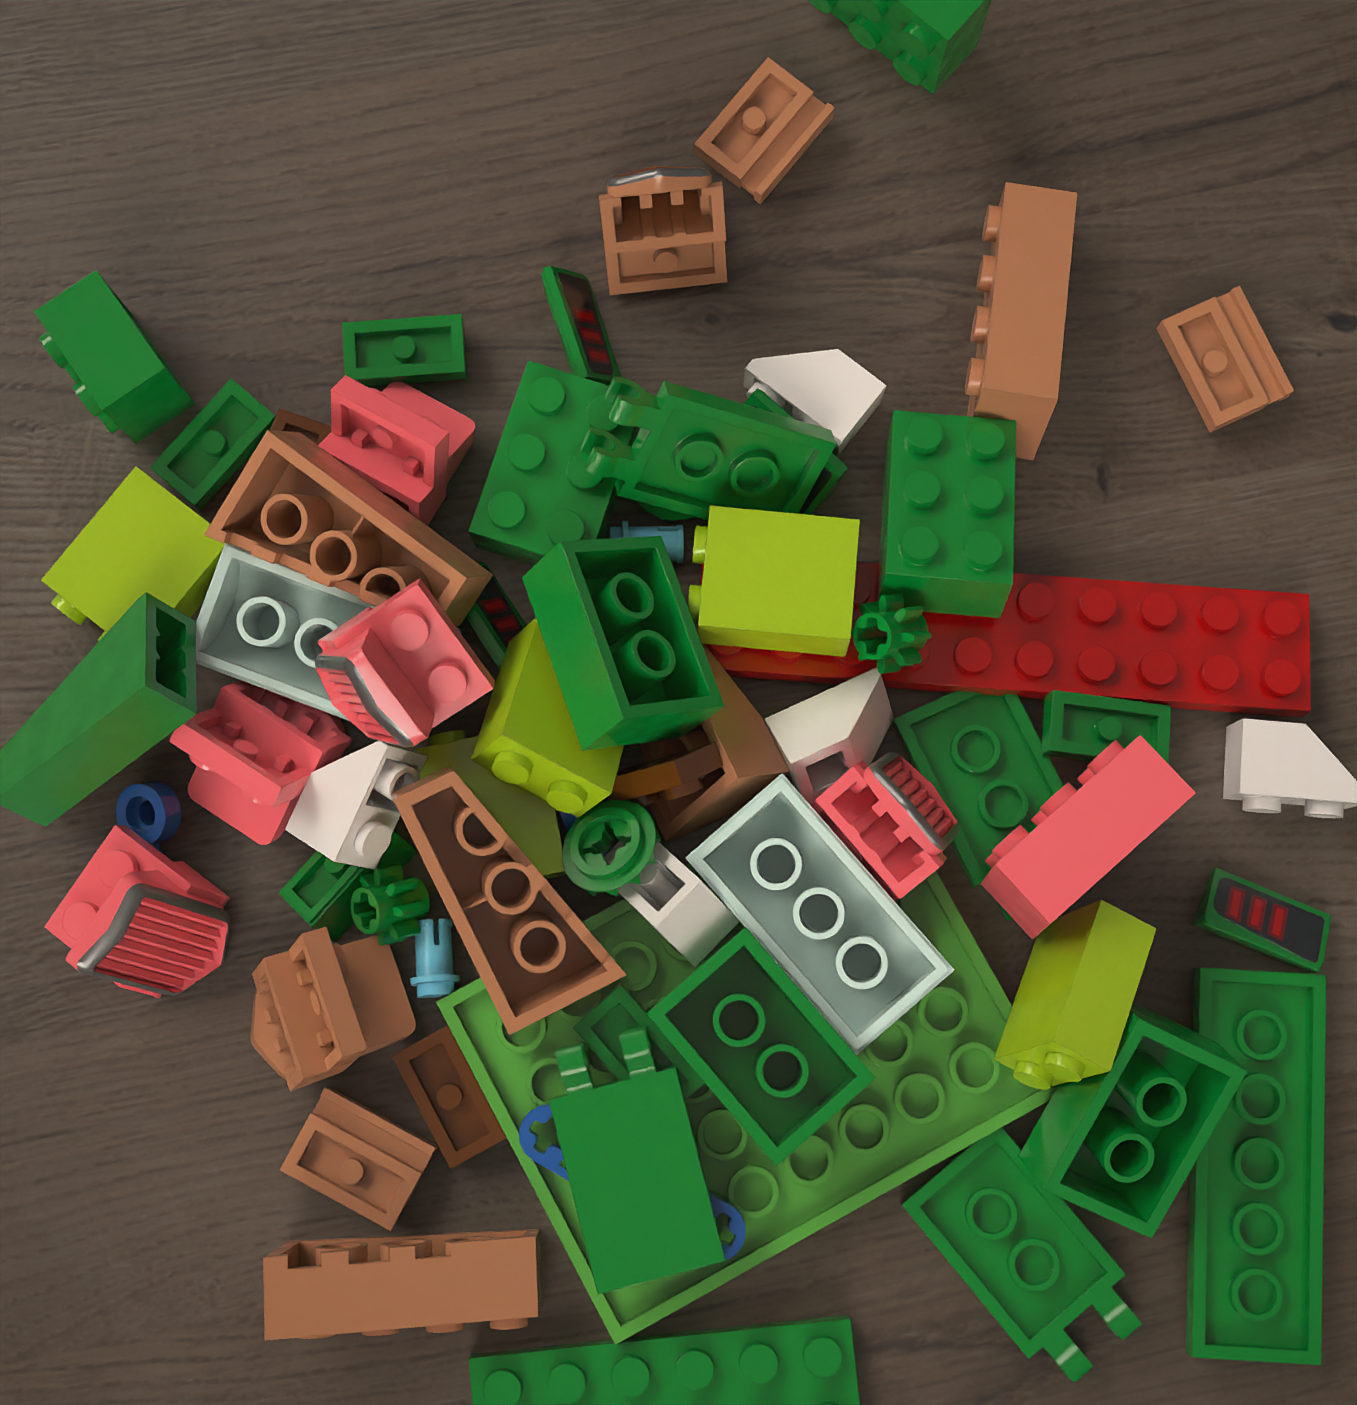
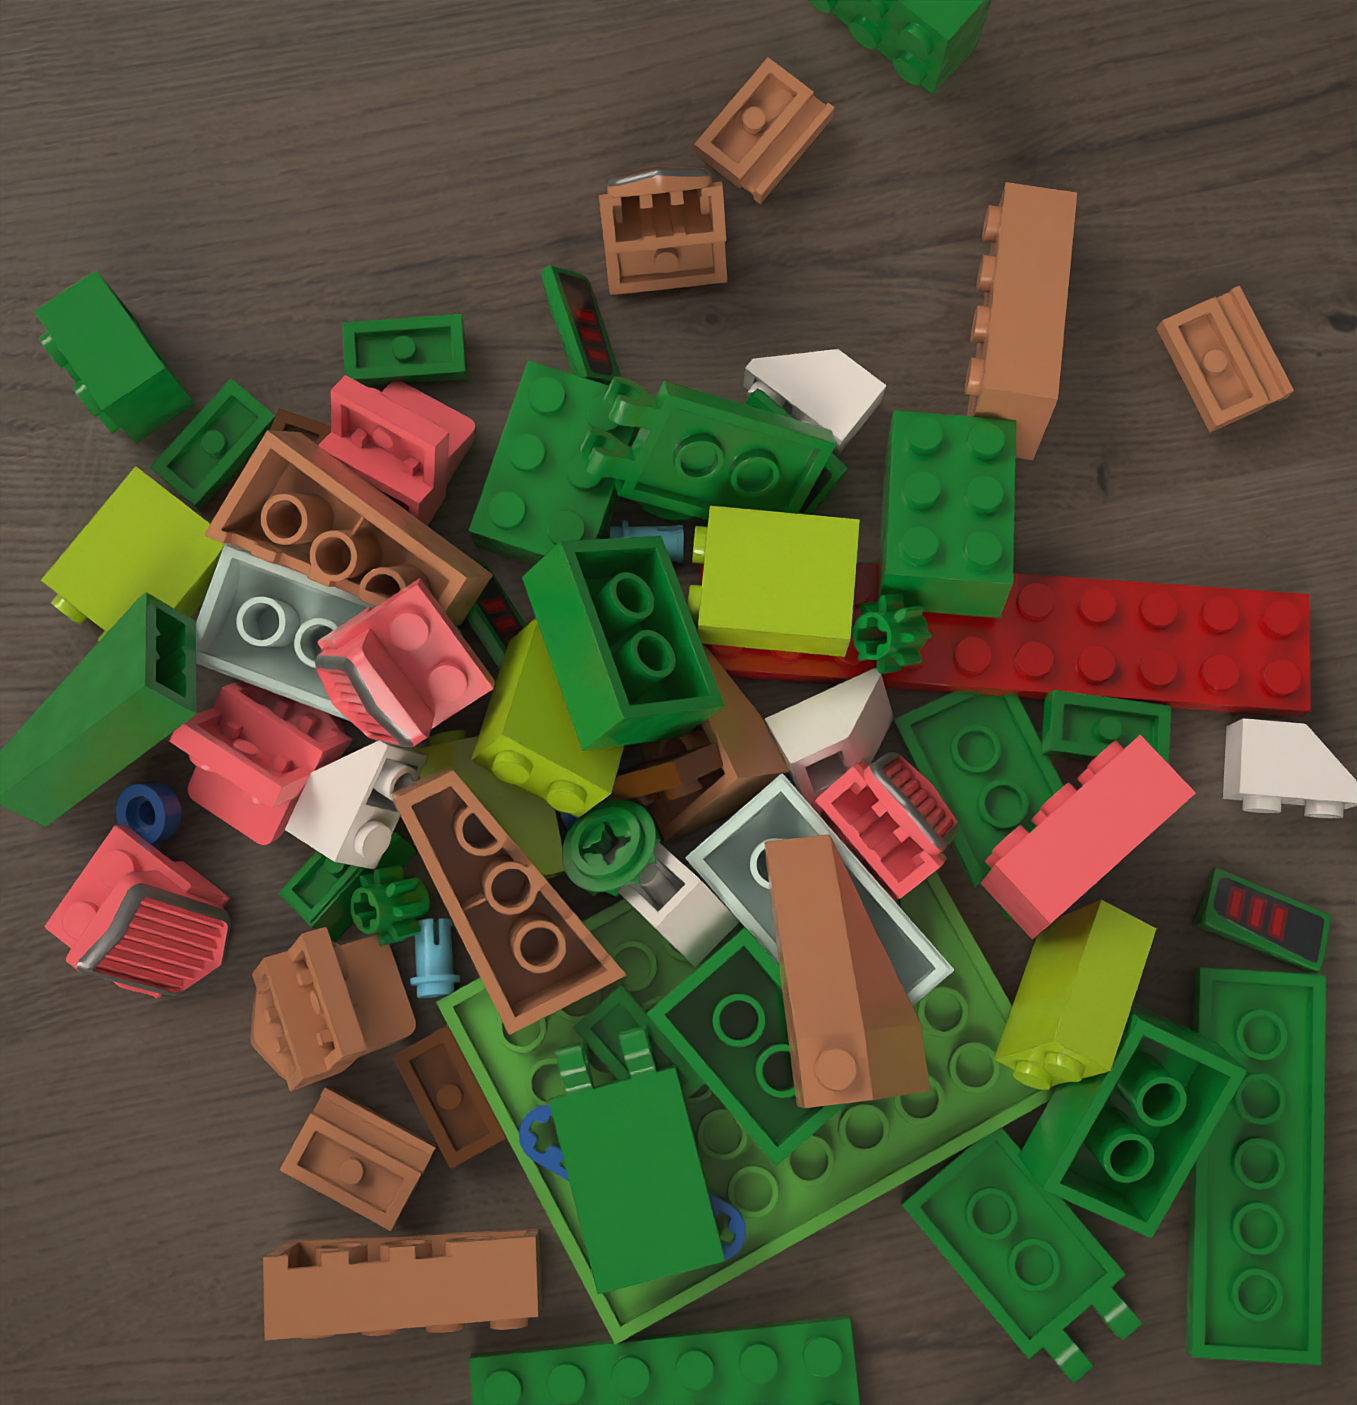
(842, 998): none -> nougat wedge

